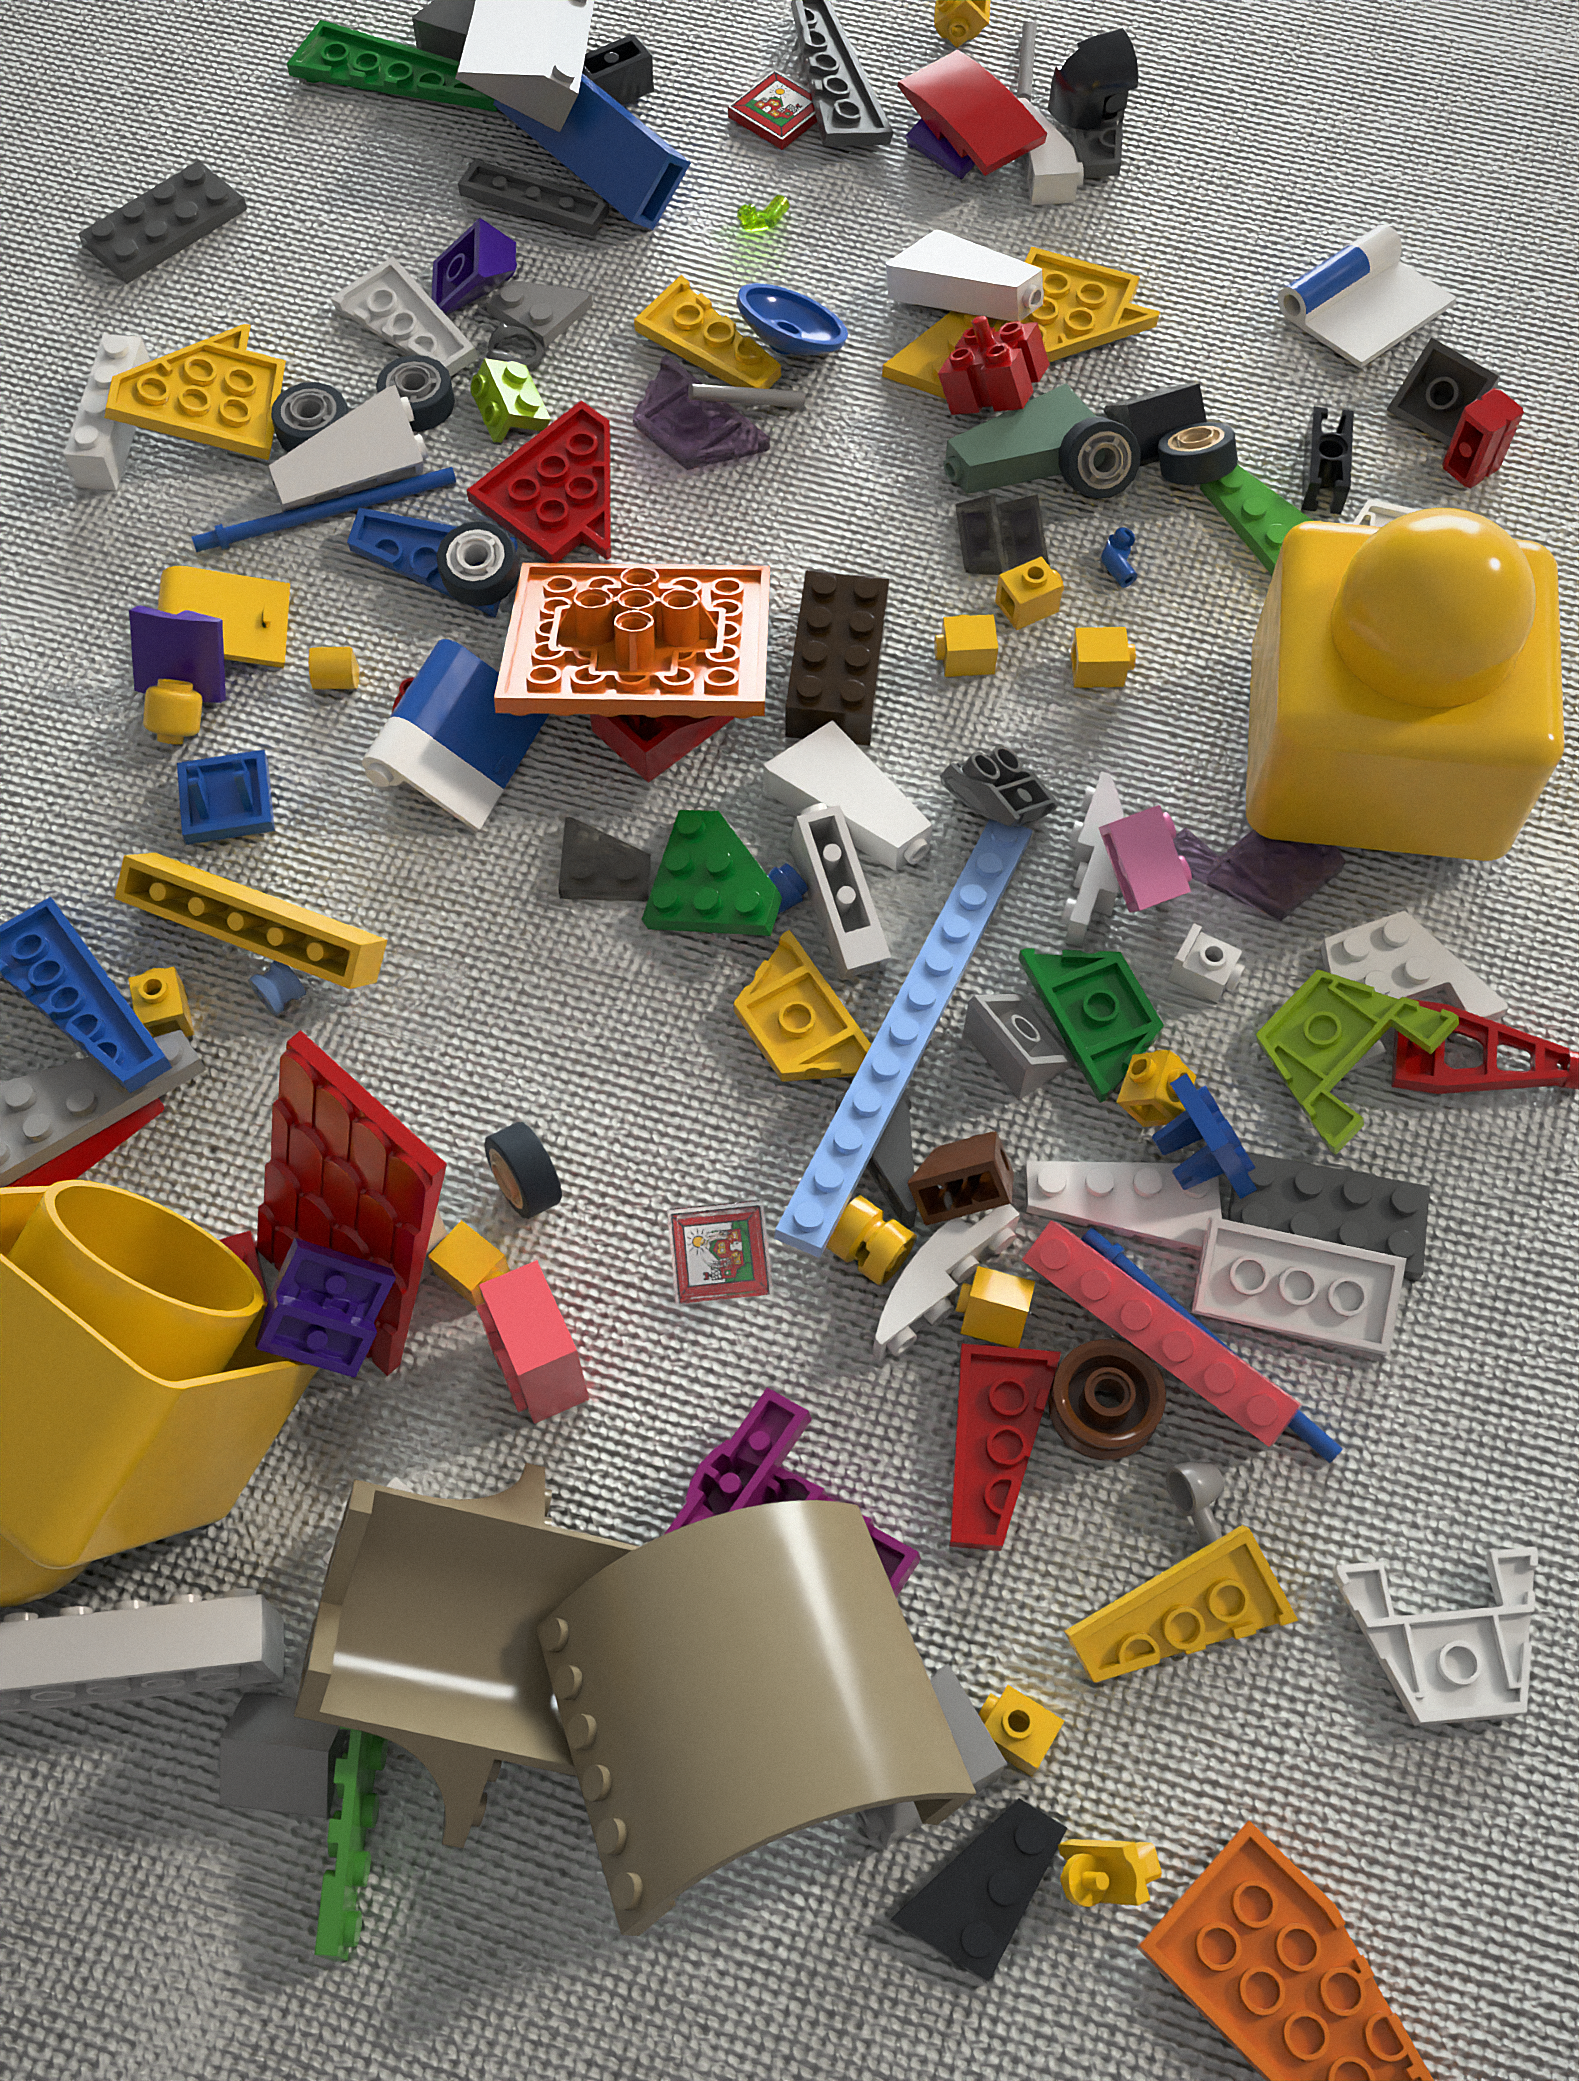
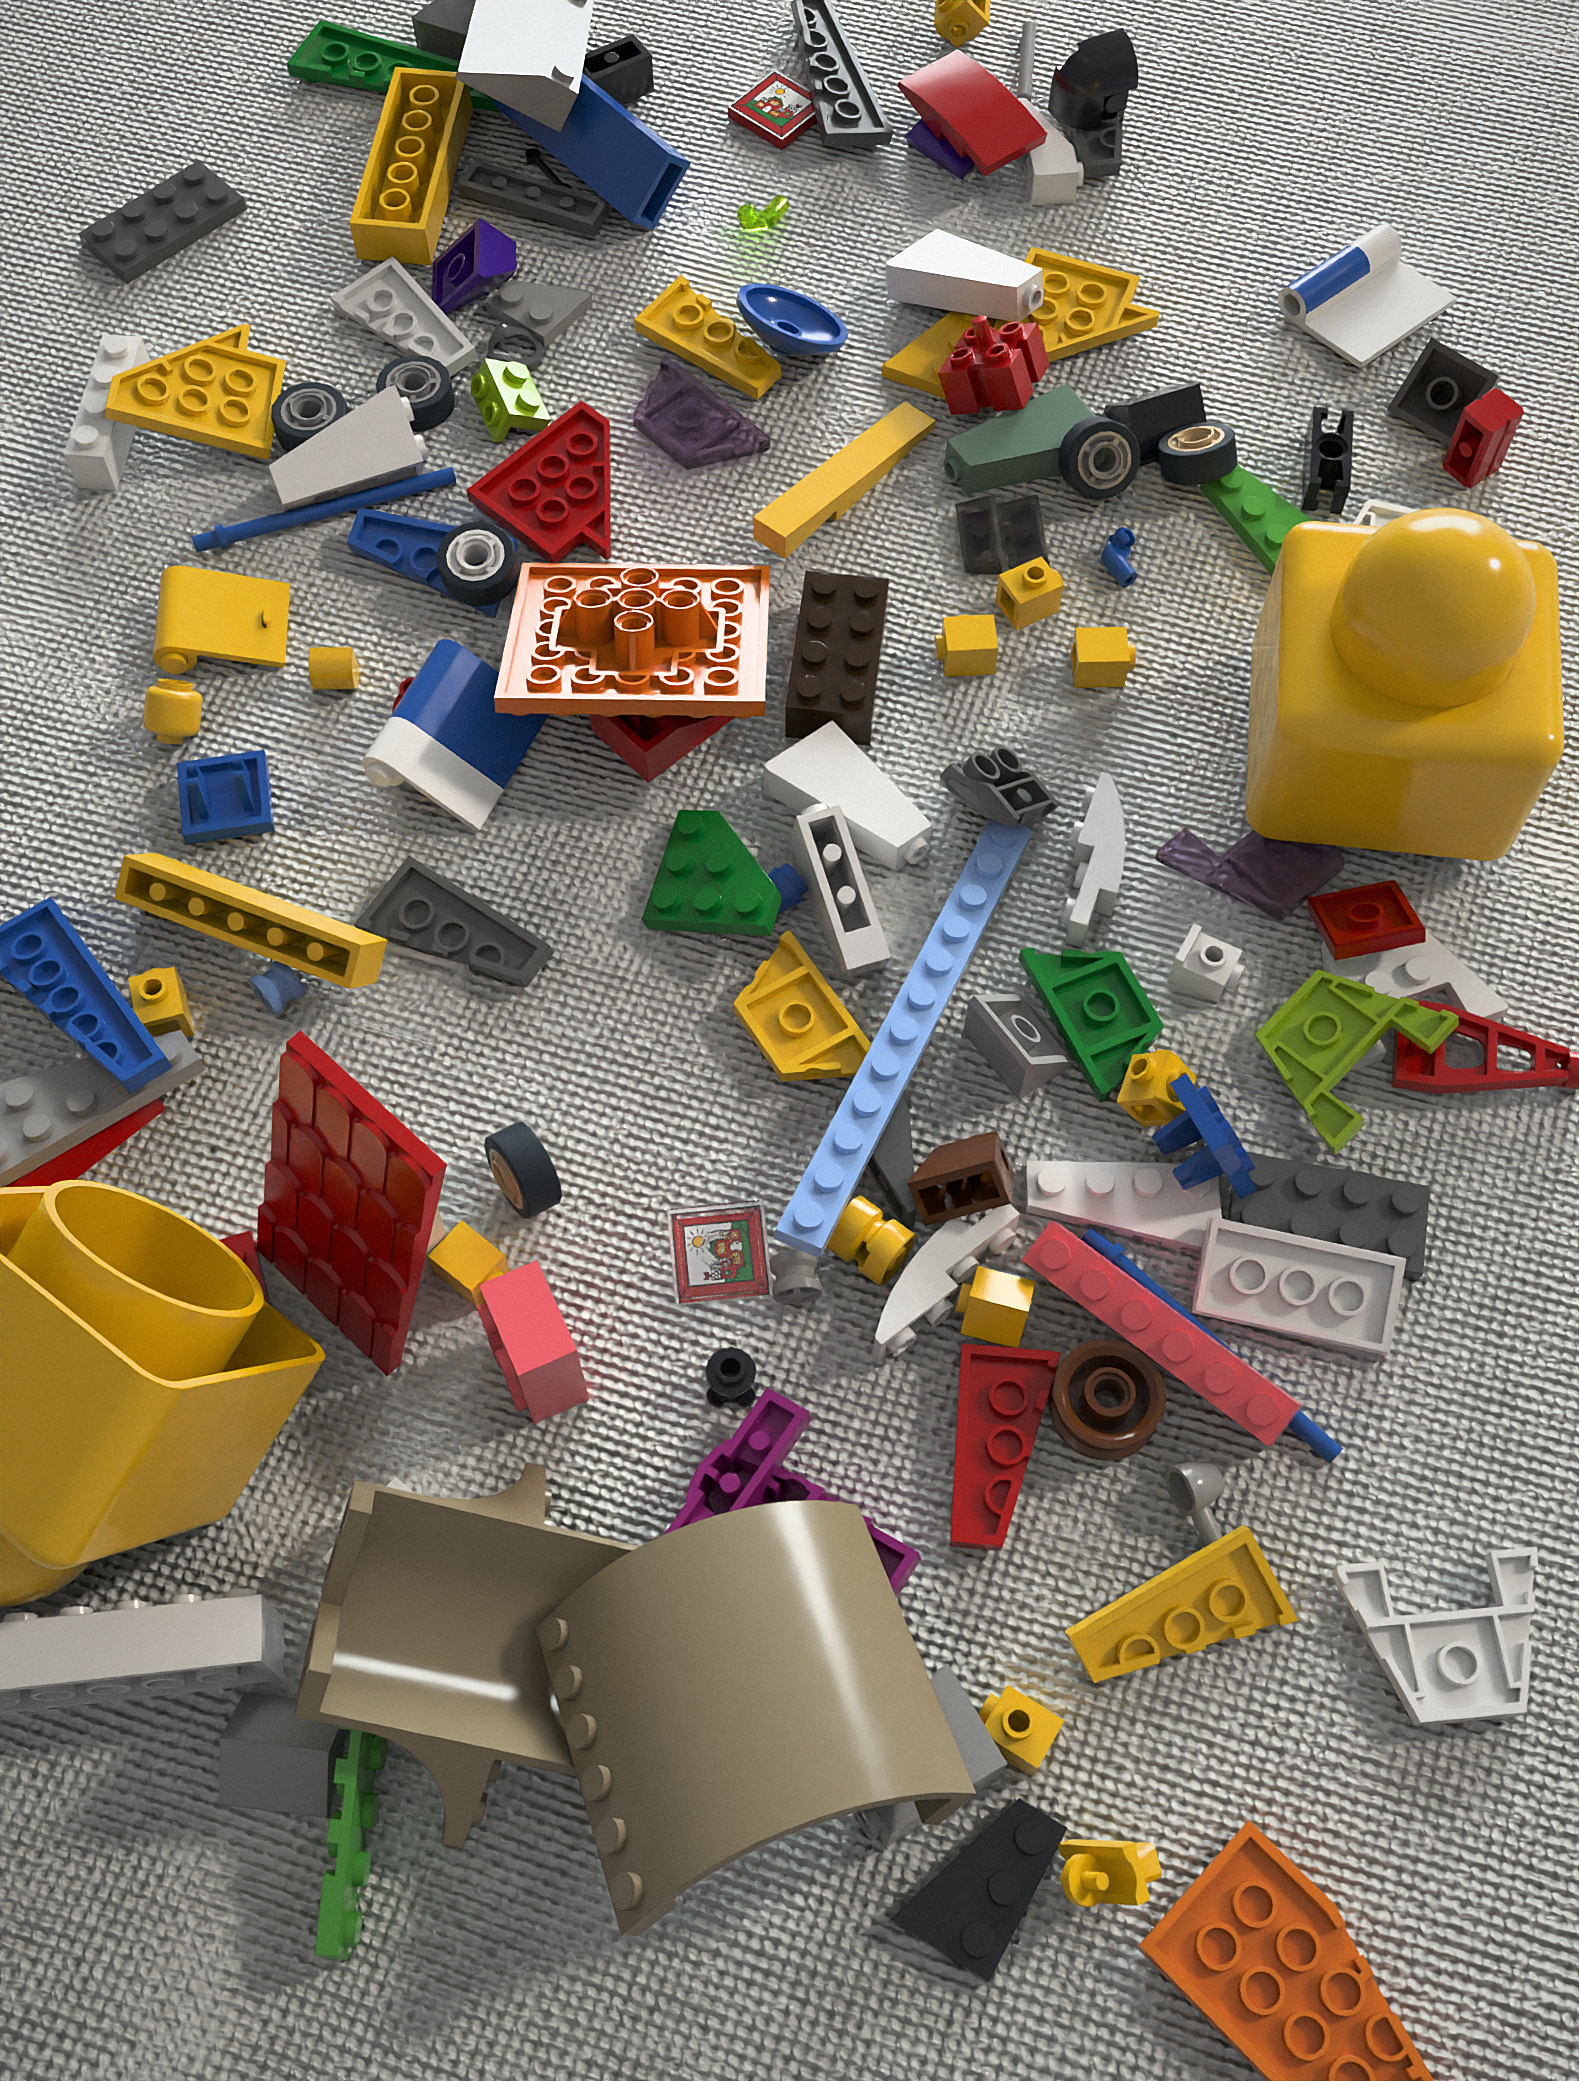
(178, 648): dark purple slope -> none
(324, 1308): dark purple slope -> none
(411, 167): none -> yellow brick
(447, 922): none -> dark grey wing
(533, 157): none -> black hinge
(601, 866): clear smoke wing -> none
(730, 1389): none -> black brick
(746, 395): light grey bar -> none
(795, 1277): none -> light grey wheel
(840, 480): none -> yellow slope
(1146, 858): bright pink slope -> none
(1366, 920): none -> red tile

